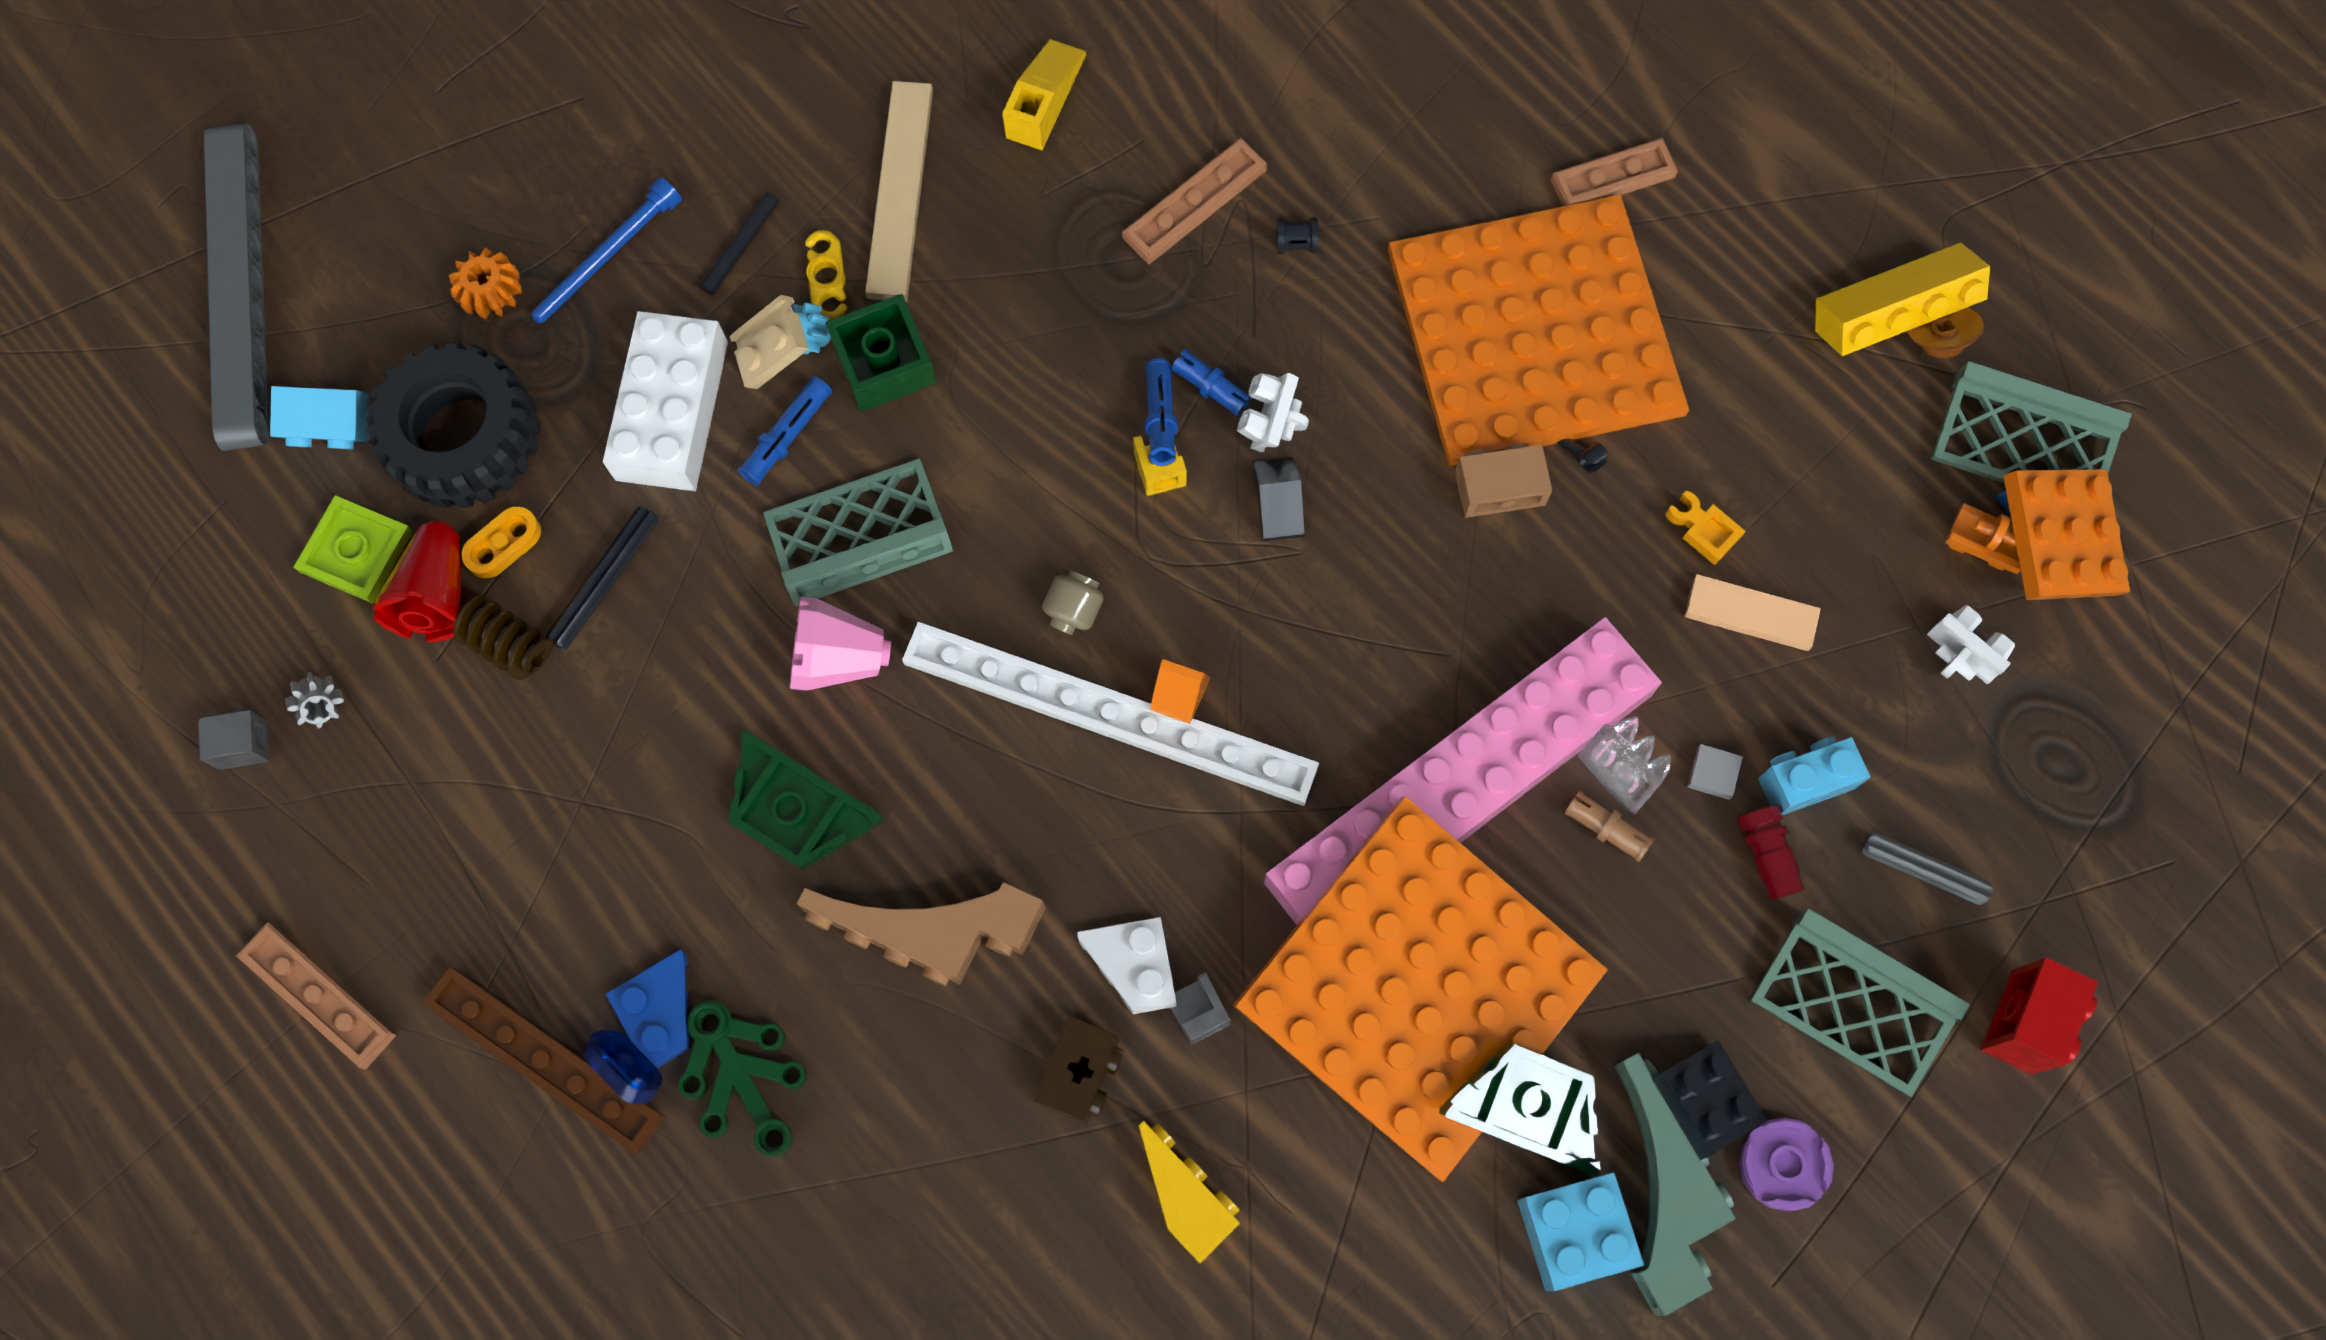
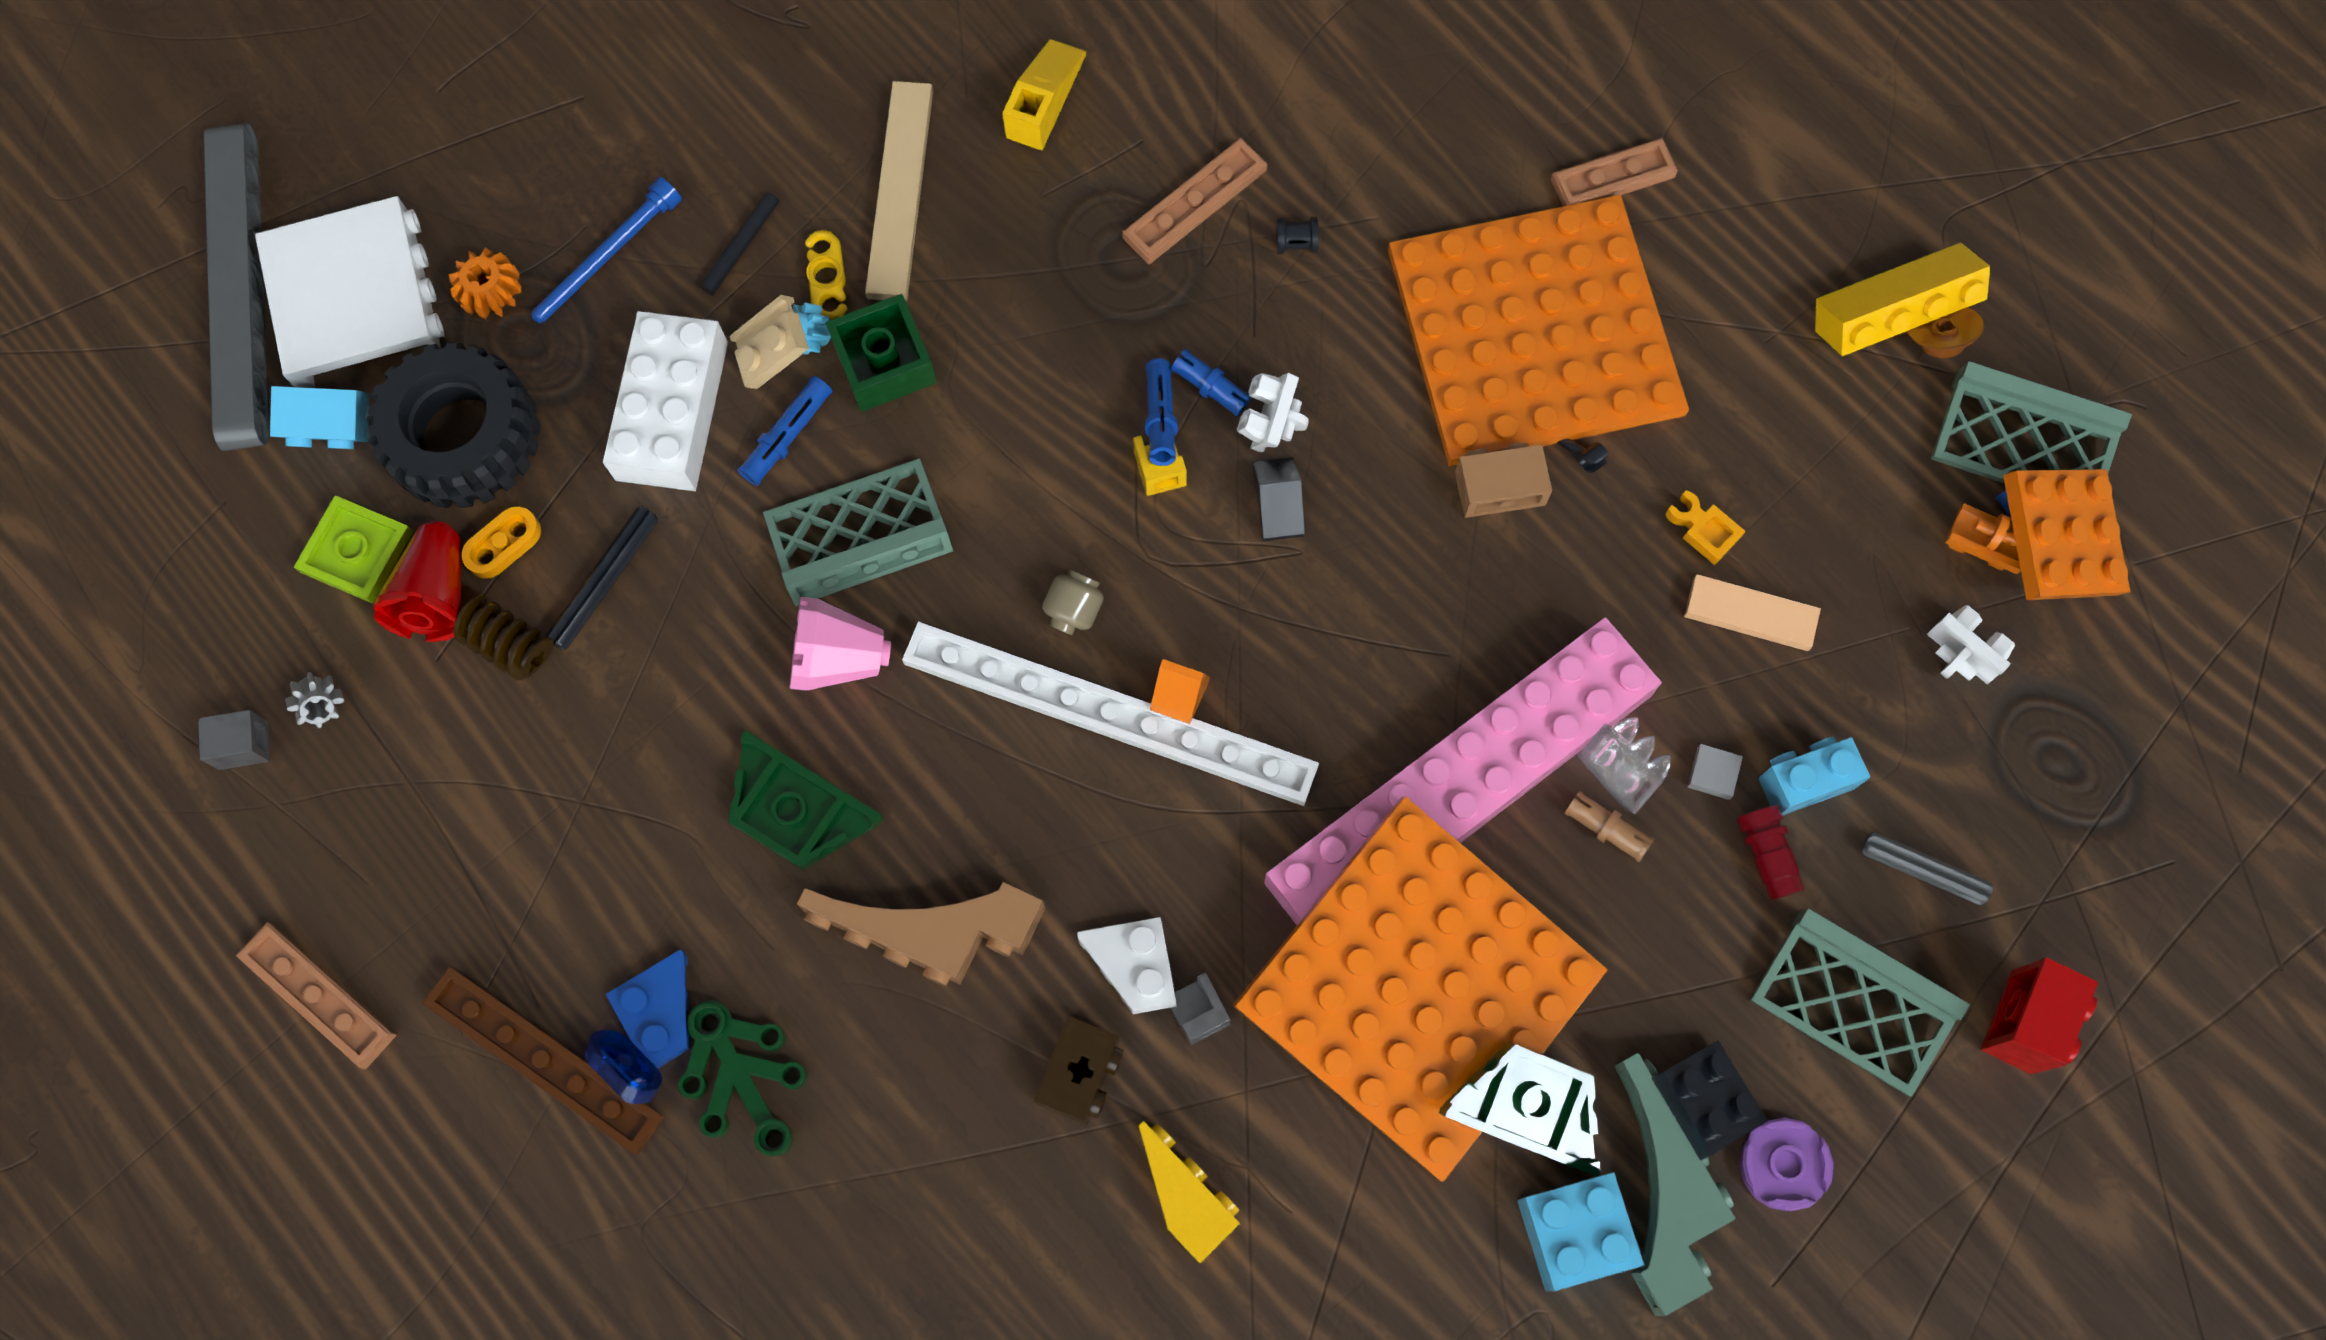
(347, 288): none -> white panel

